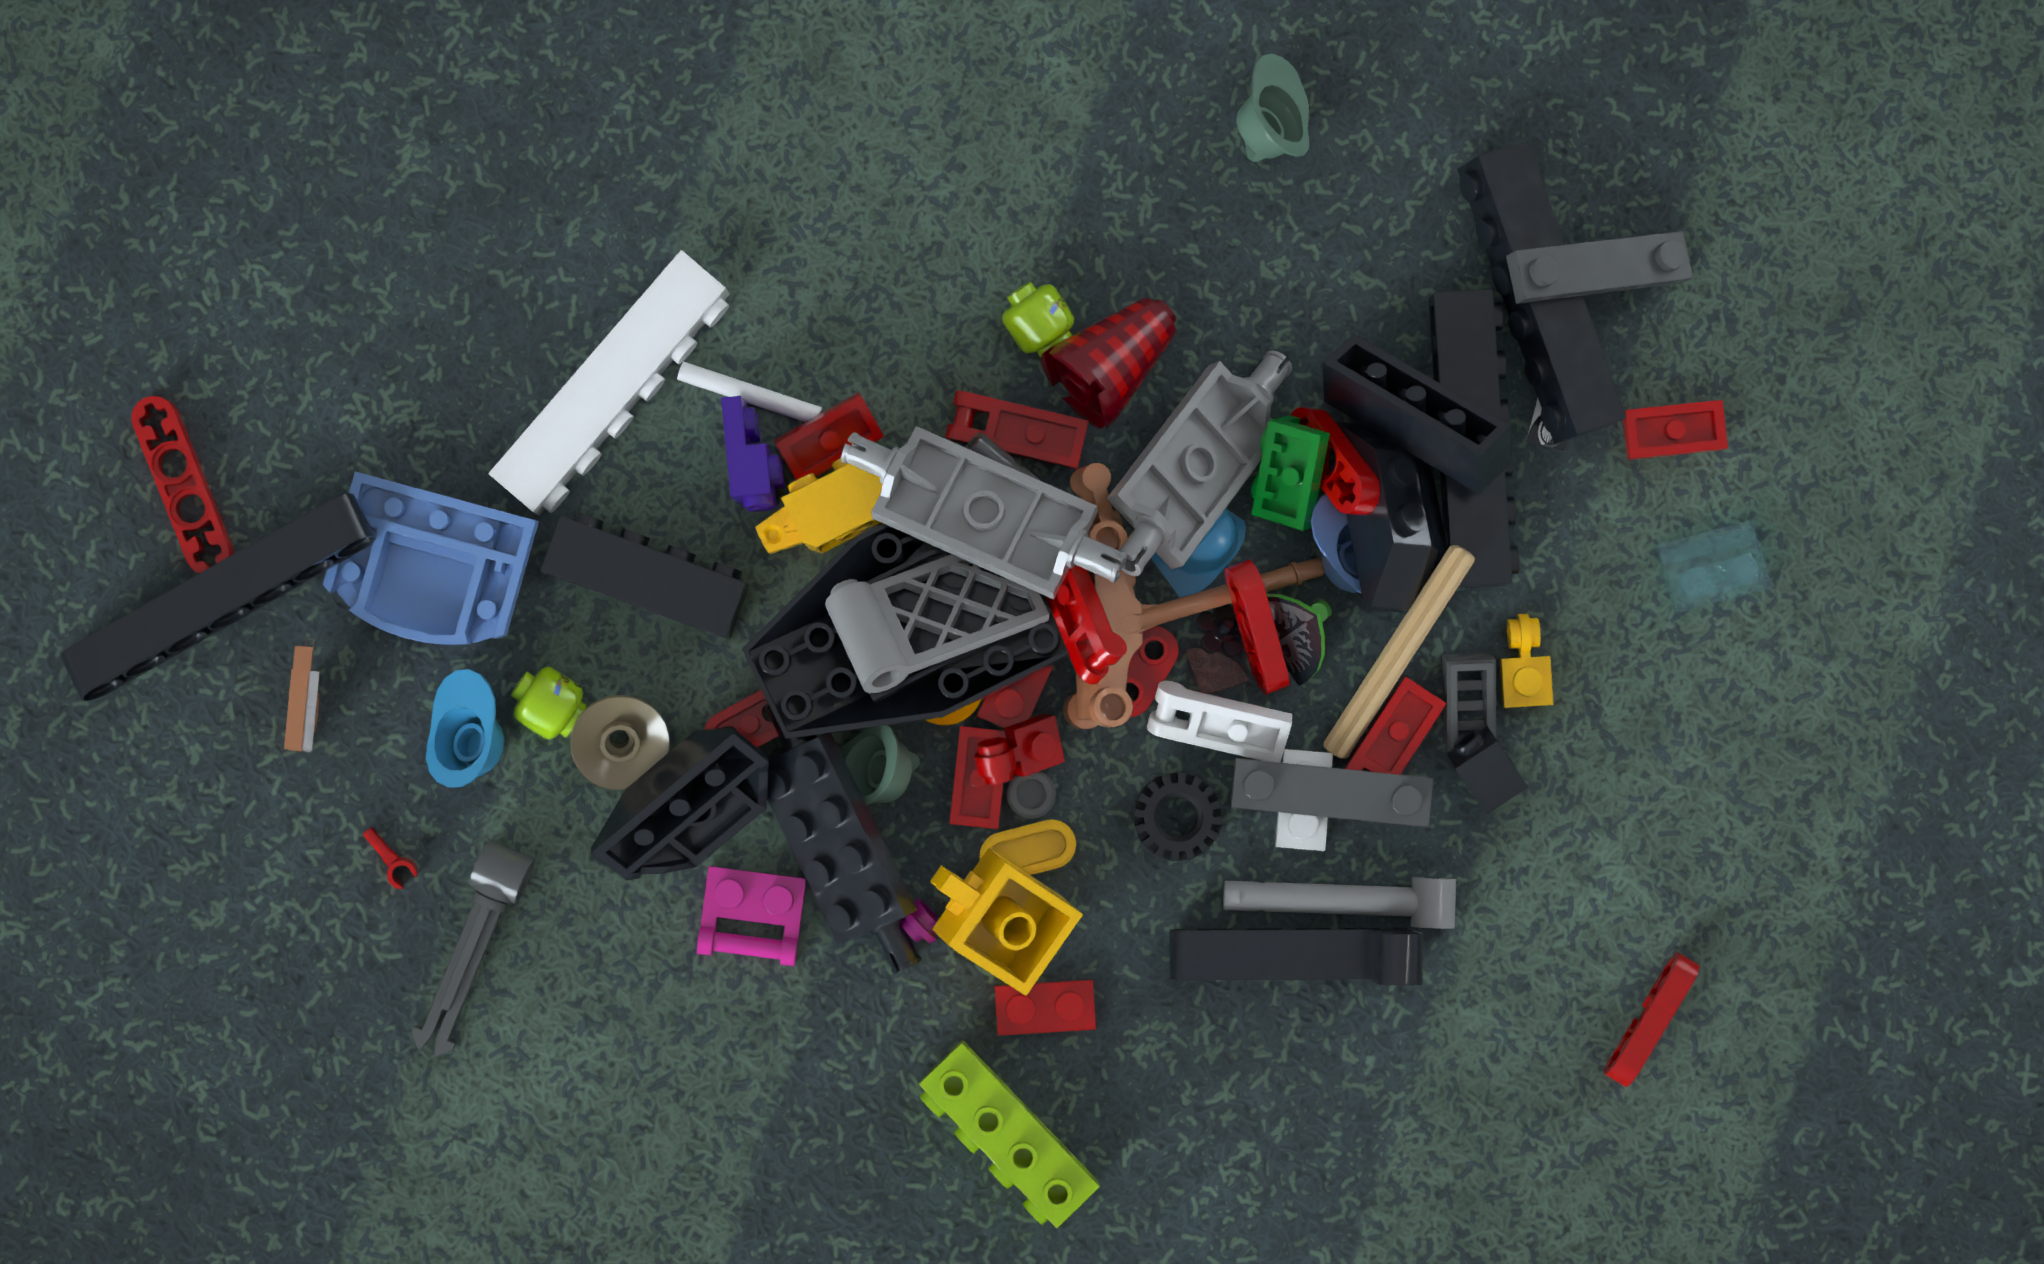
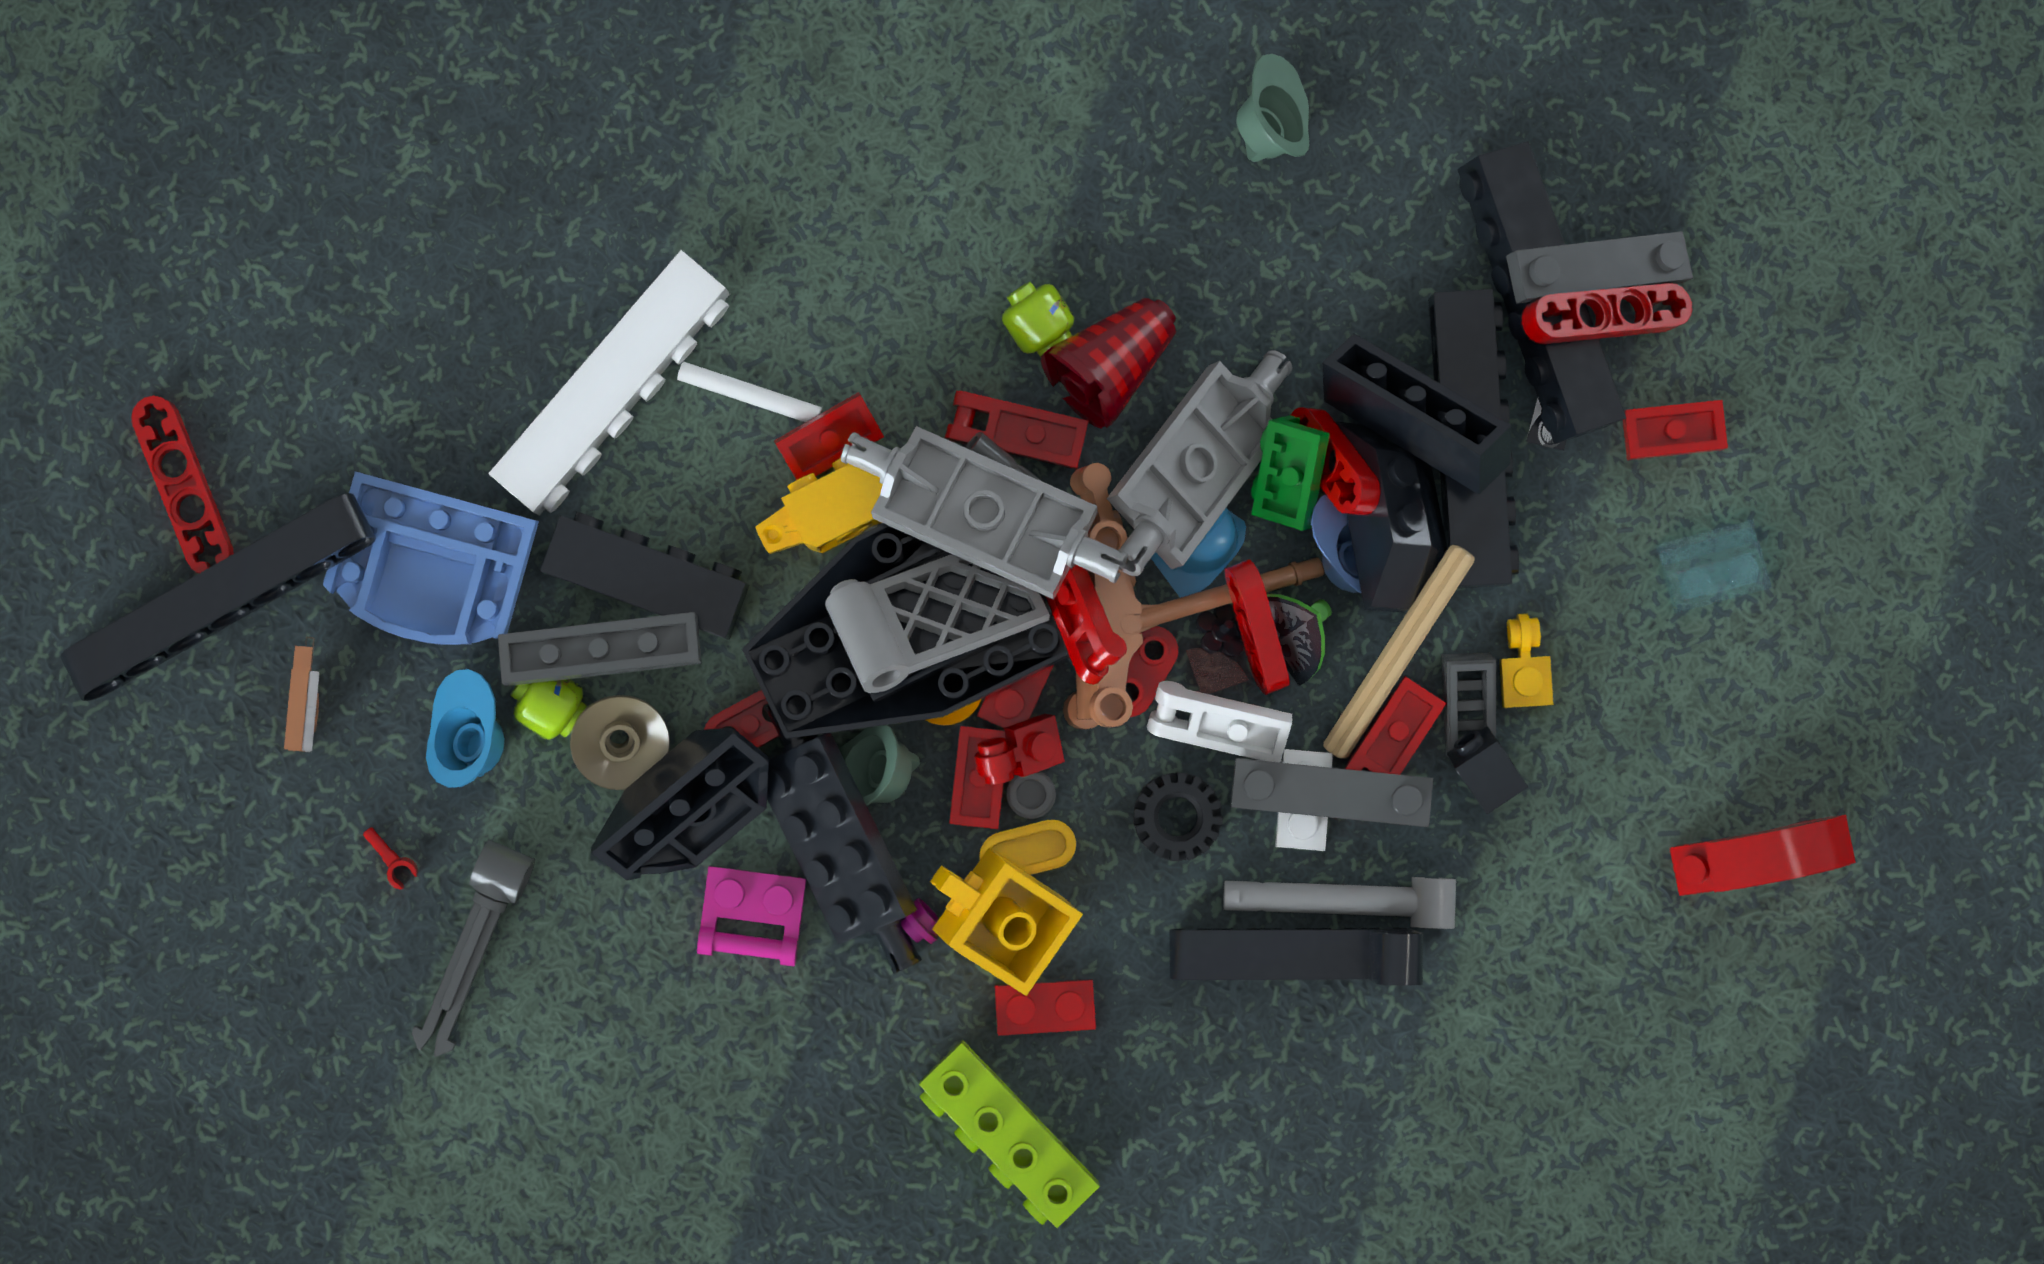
(599, 649): none -> dark grey plate
(751, 467): dark purple plate -> none
(1607, 311): none -> red beam
(1659, 1010): red beam -> none
(1763, 856): none -> red arch

